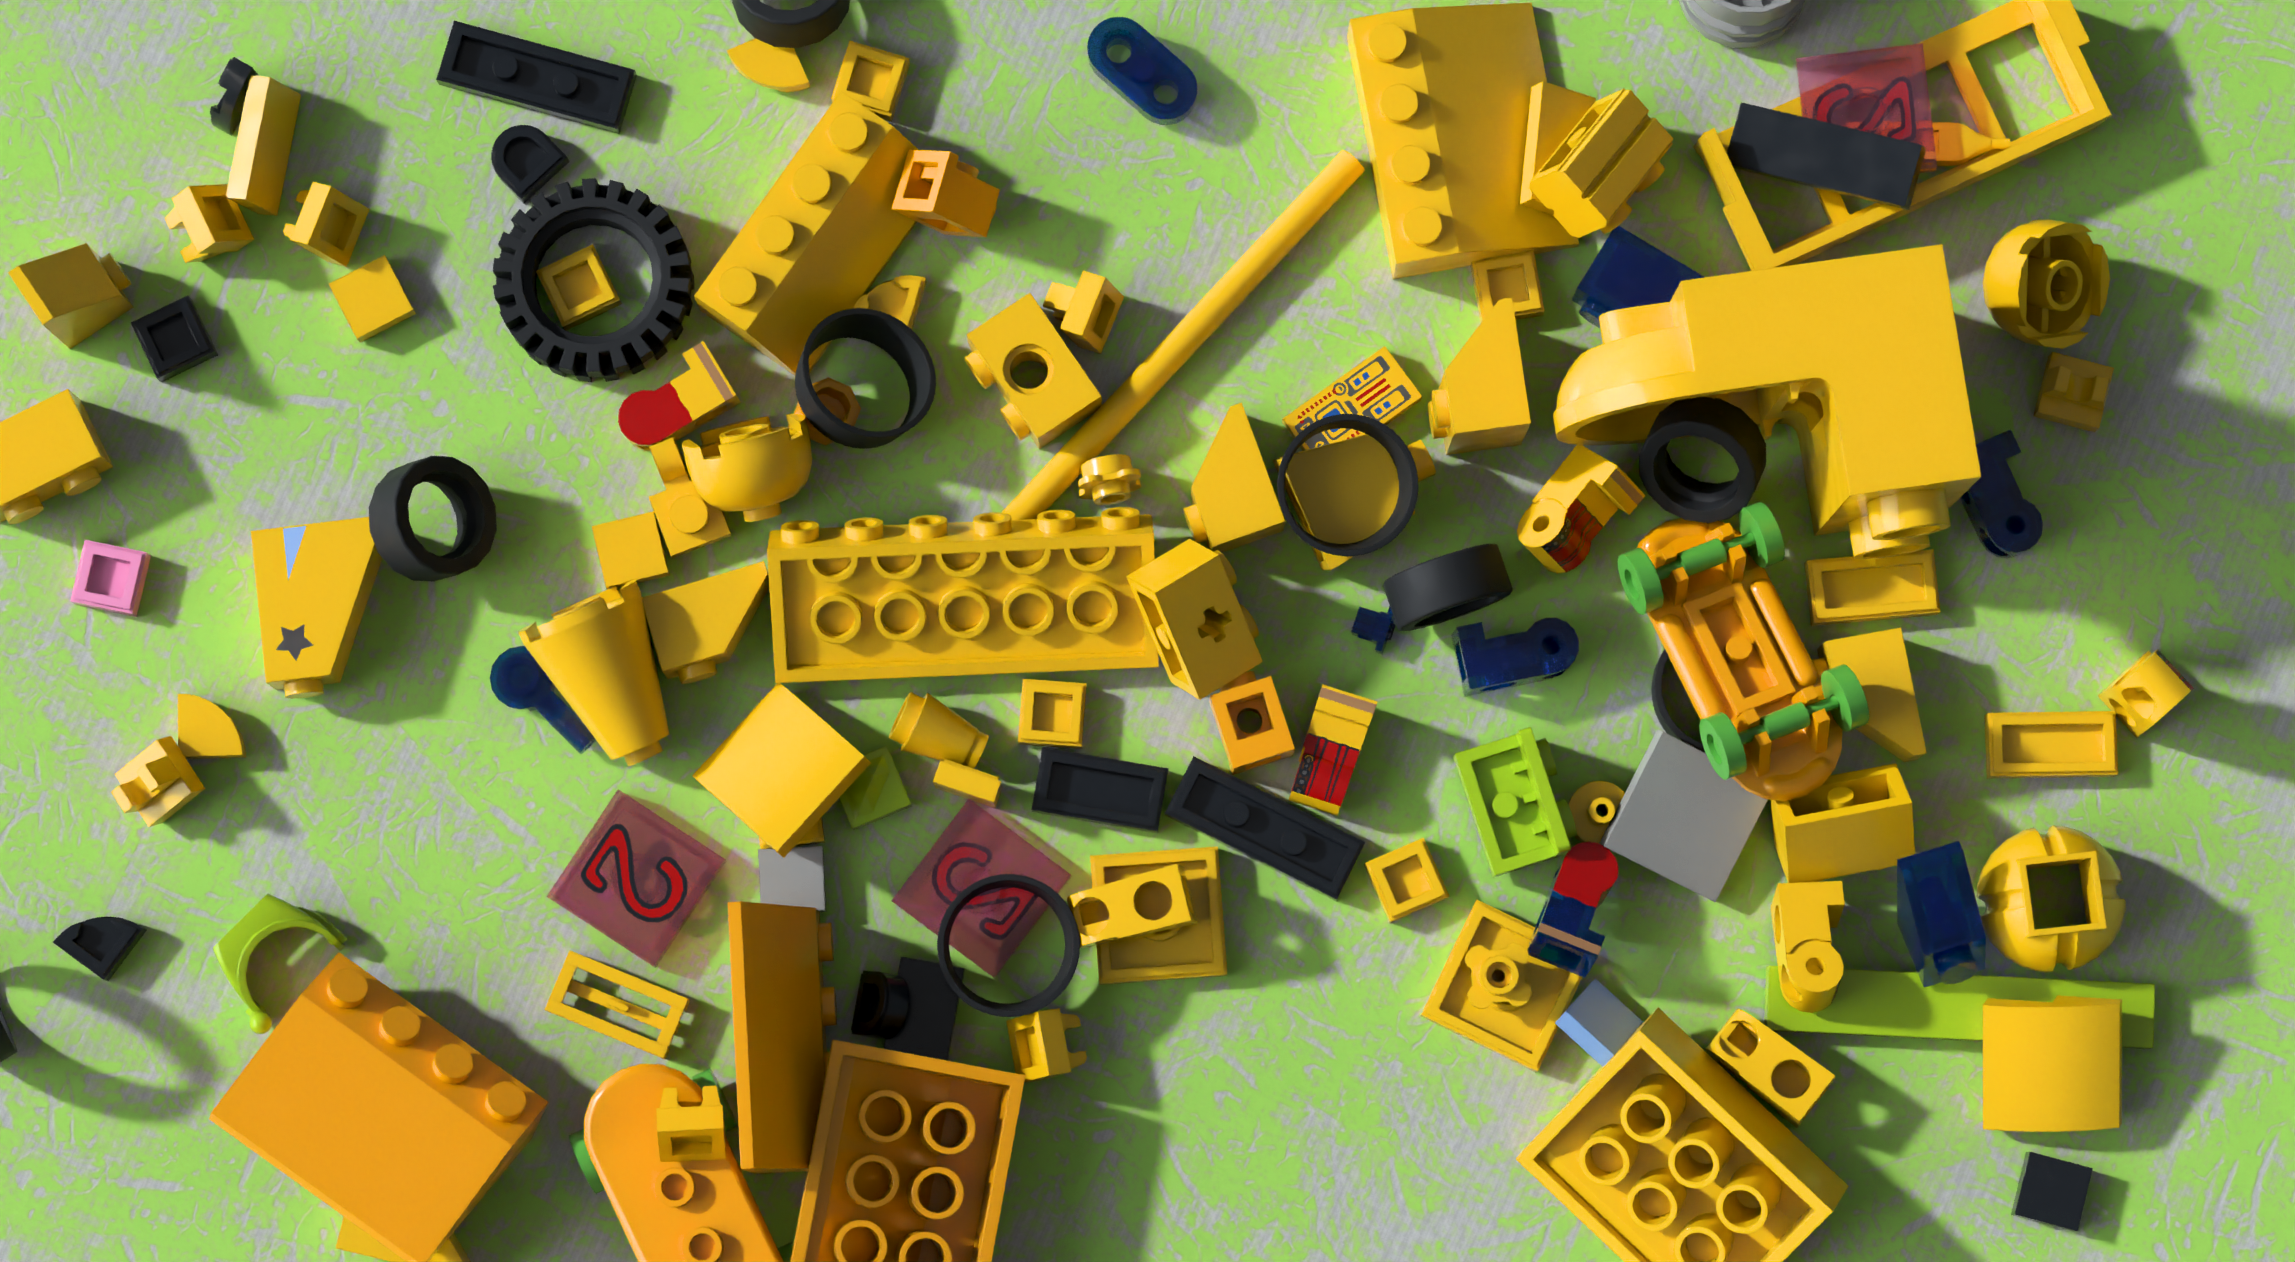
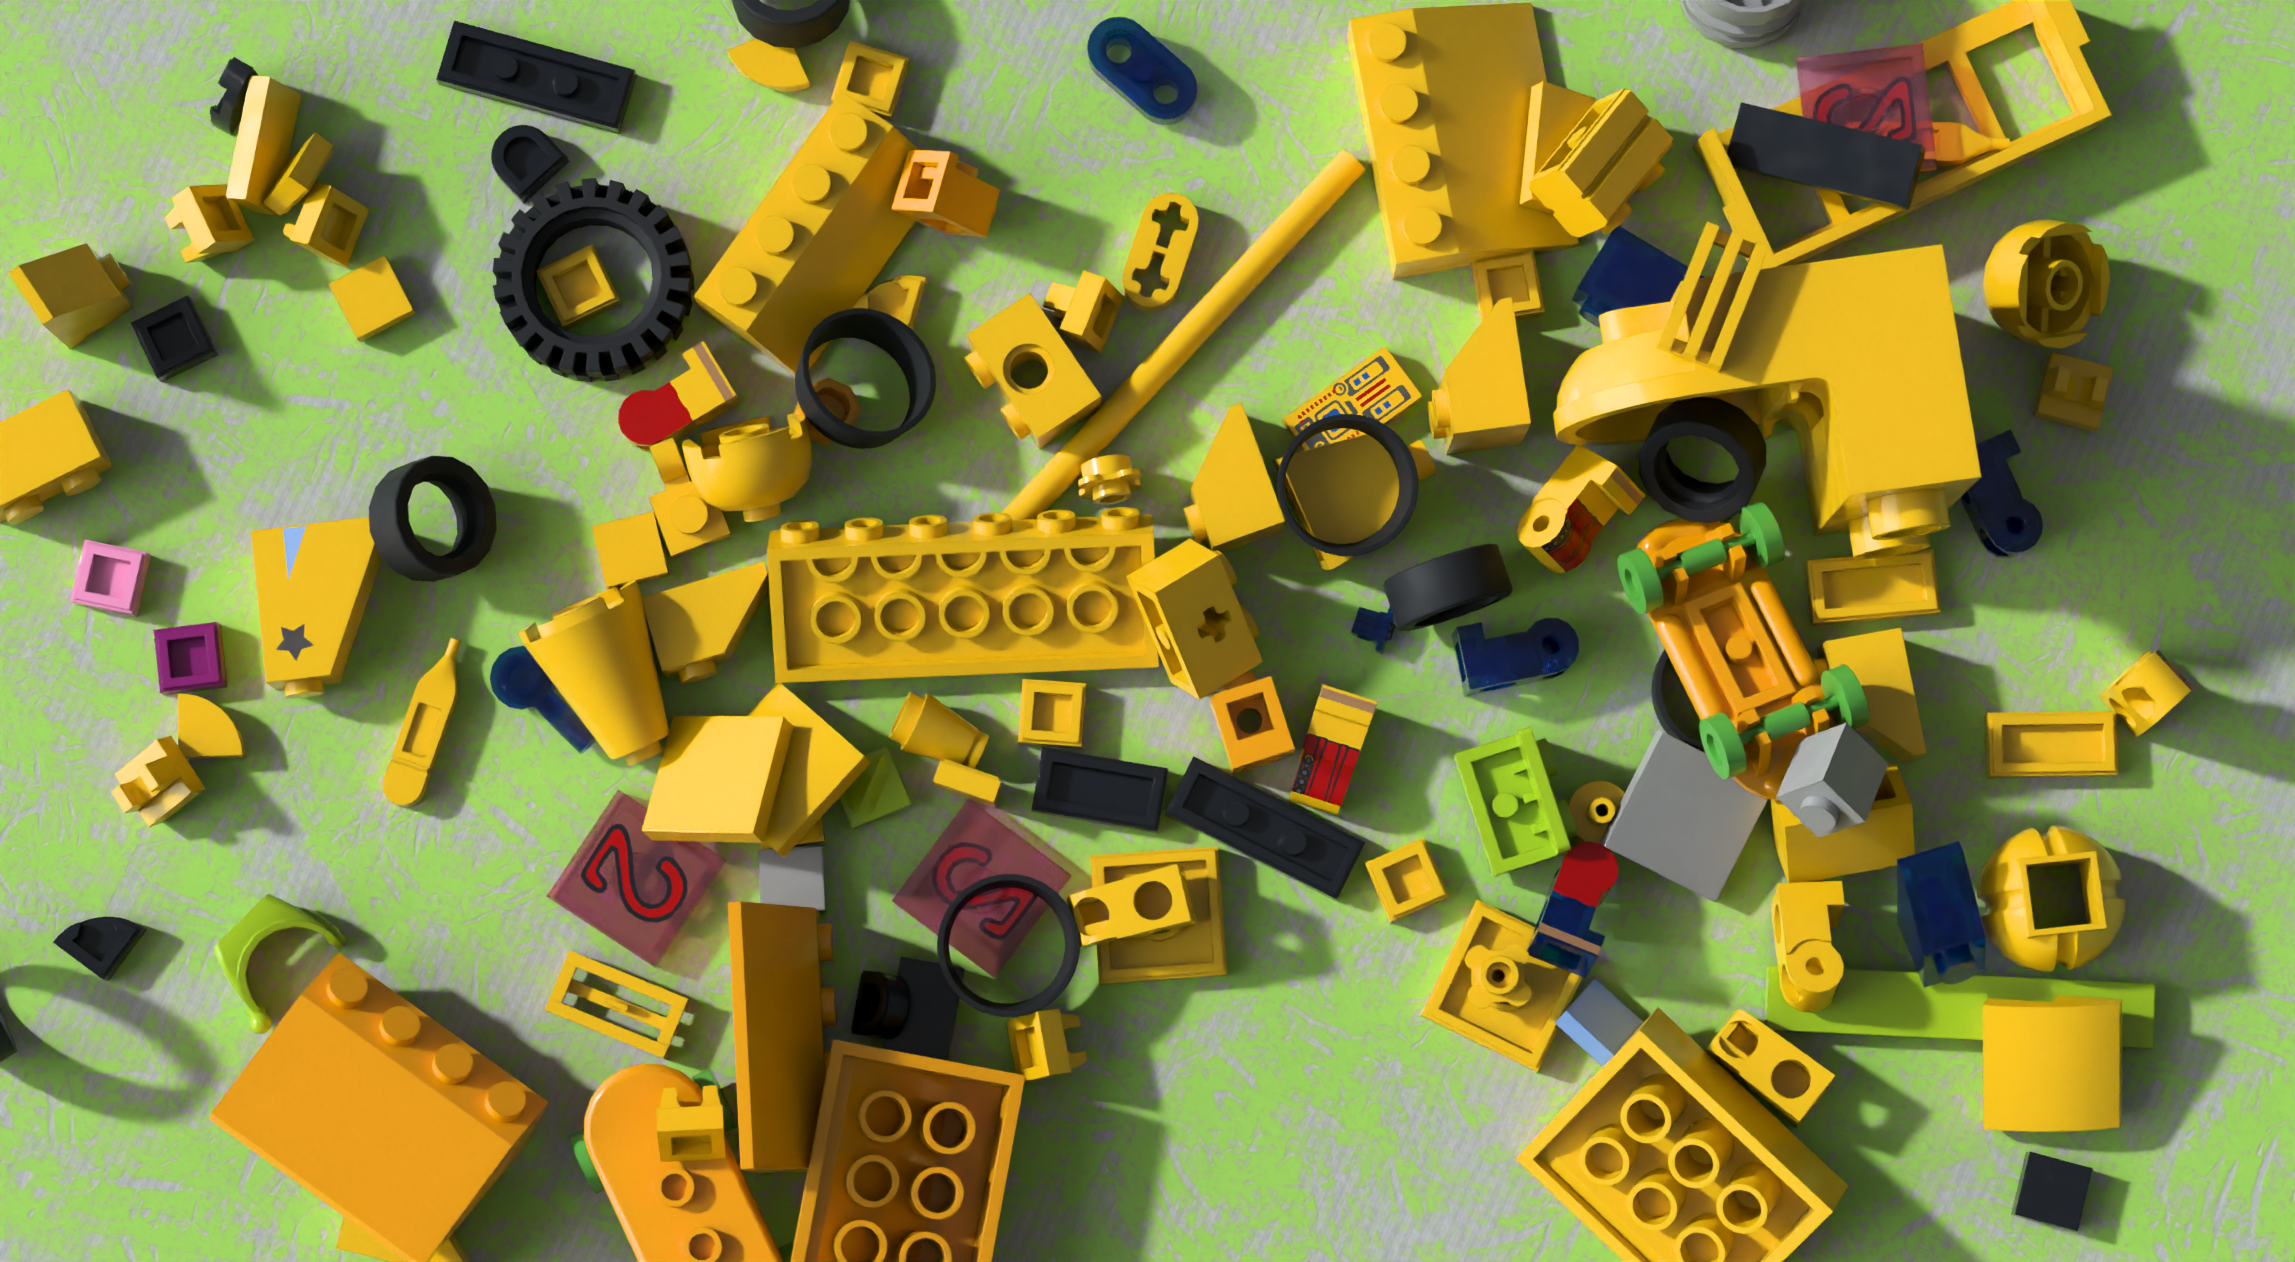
(190, 658): none -> magenta tile
(299, 174): none -> yellow tile
(423, 731): none -> yellow piece
(718, 778): none -> yellow tile
(1174, 257): none -> yellow beam
(1733, 245): none -> yellow tile
(1832, 780): none -> light grey brick

